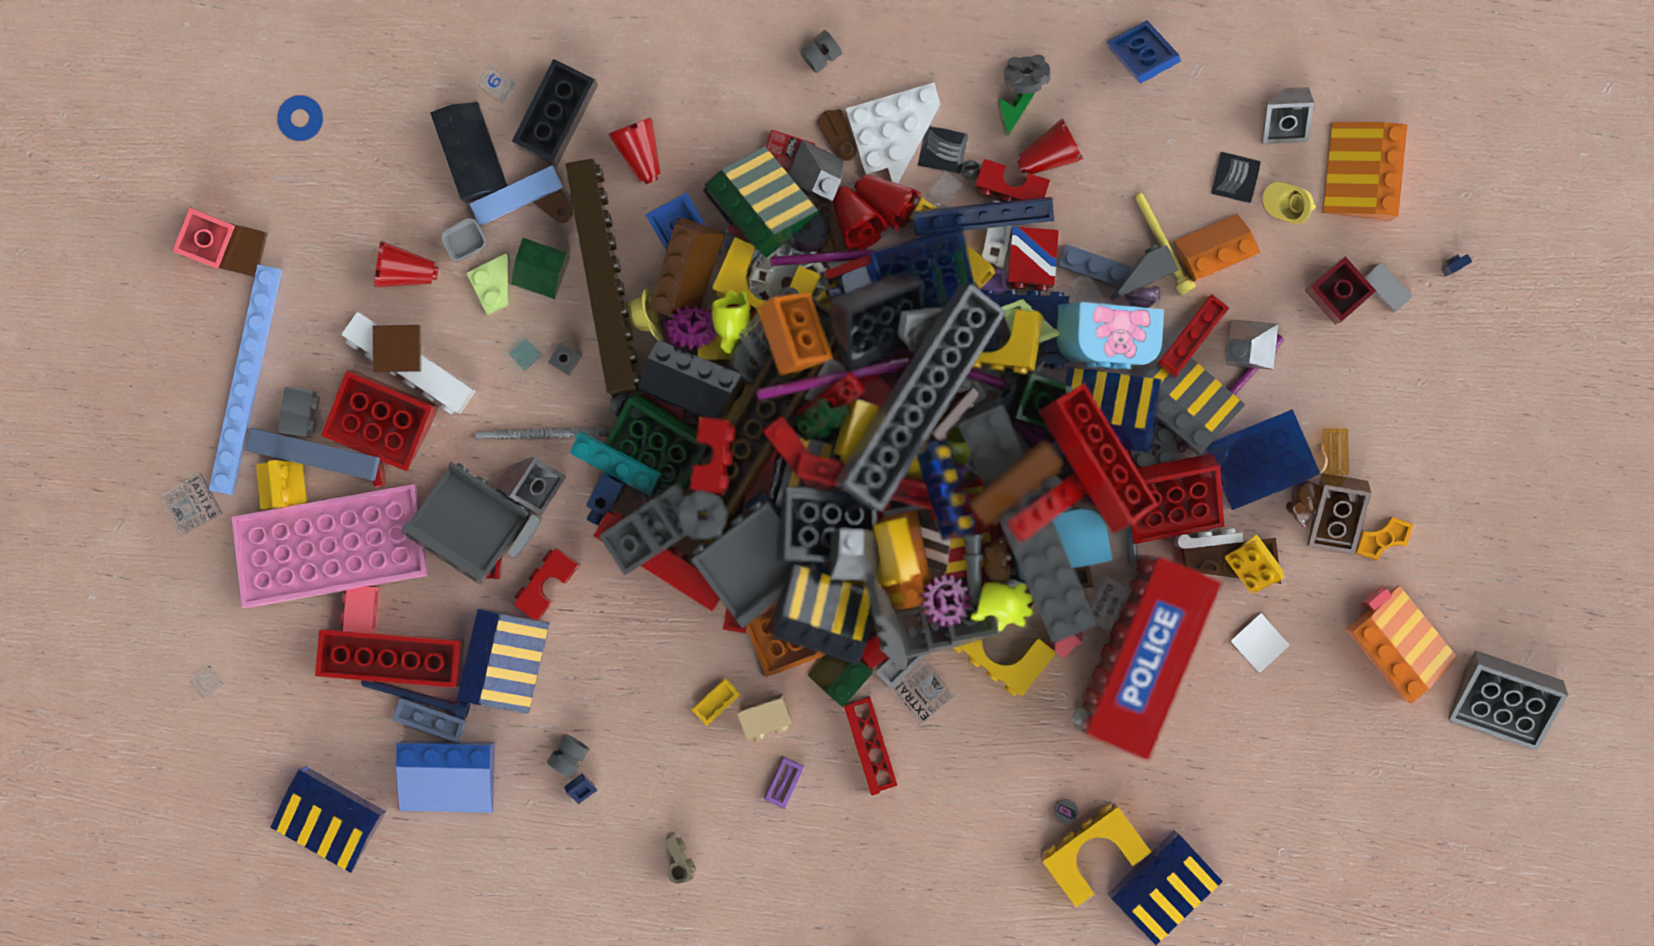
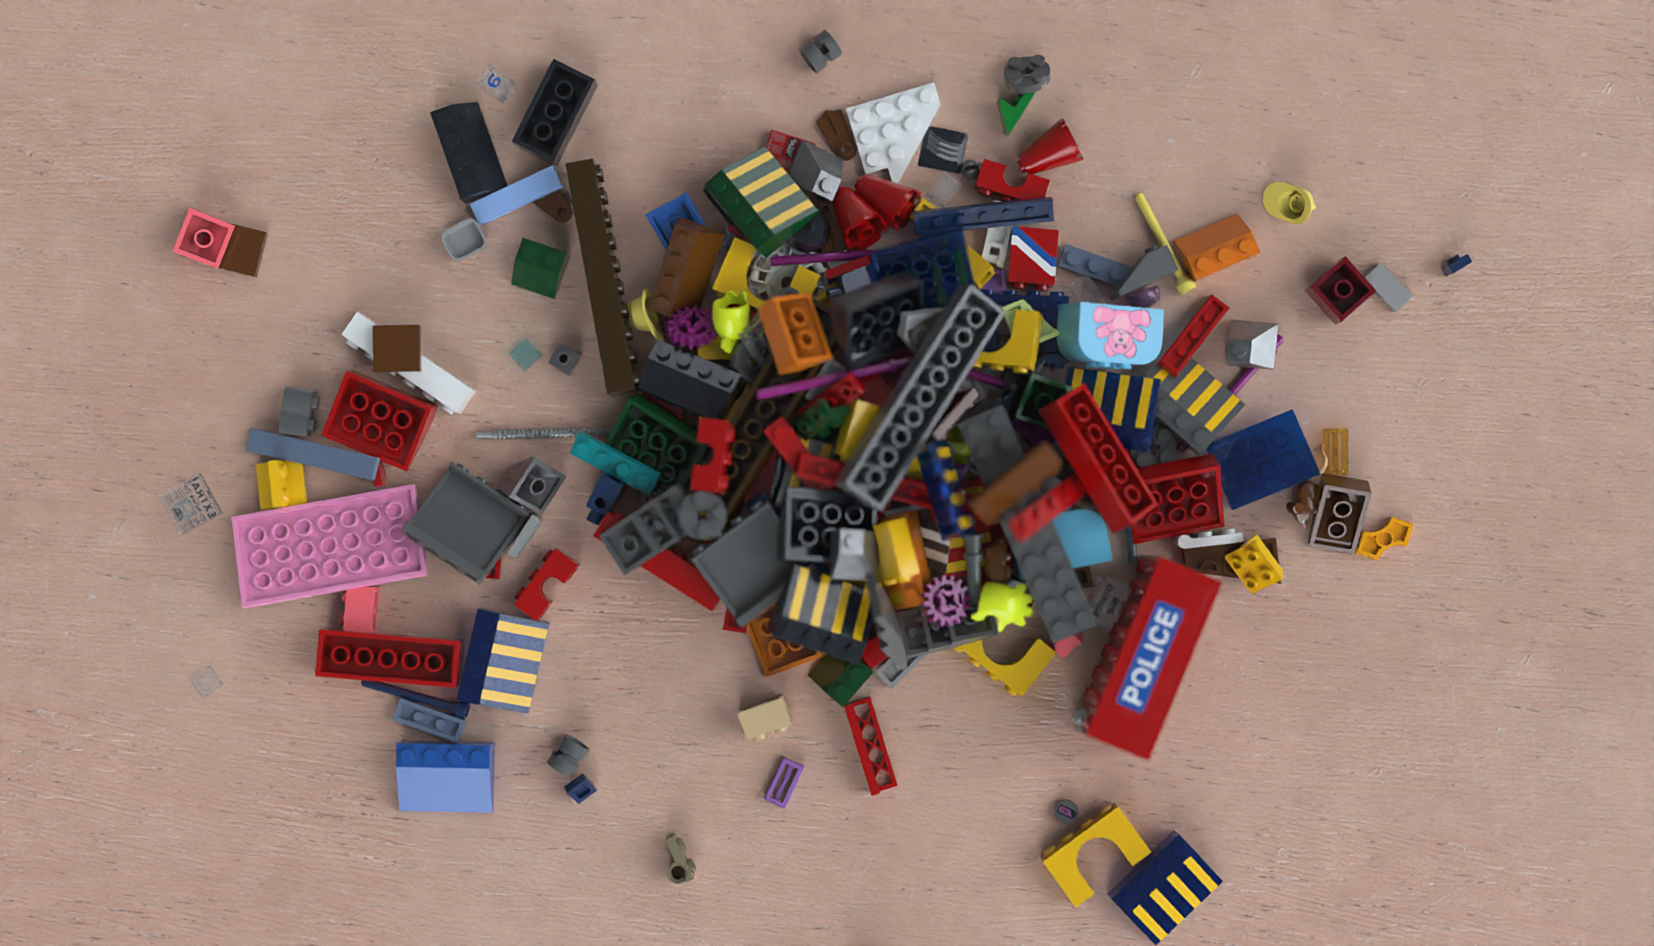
(245, 379): light blue plate -> none
(300, 133): blue piece -> none
(327, 818): clear blue slope -> none
(402, 268): red cone -> none
(492, 283): yellowish green wing -> none
(618, 403): dark grey tile -> none
(639, 149): red cone -> none
(716, 701): yellow plate -> none
(923, 692): clear tile -> none
(1144, 51): blue plate -> none
(1236, 177): black sticker -> none
(1260, 643): white sticker -> none
(1289, 116): flat silver slope -> none
(1365, 169): orange slope -> none
(1376, 598): coral tile -> none
(1402, 645): orange slope -> none
(1507, 700): dark grey slope -> none

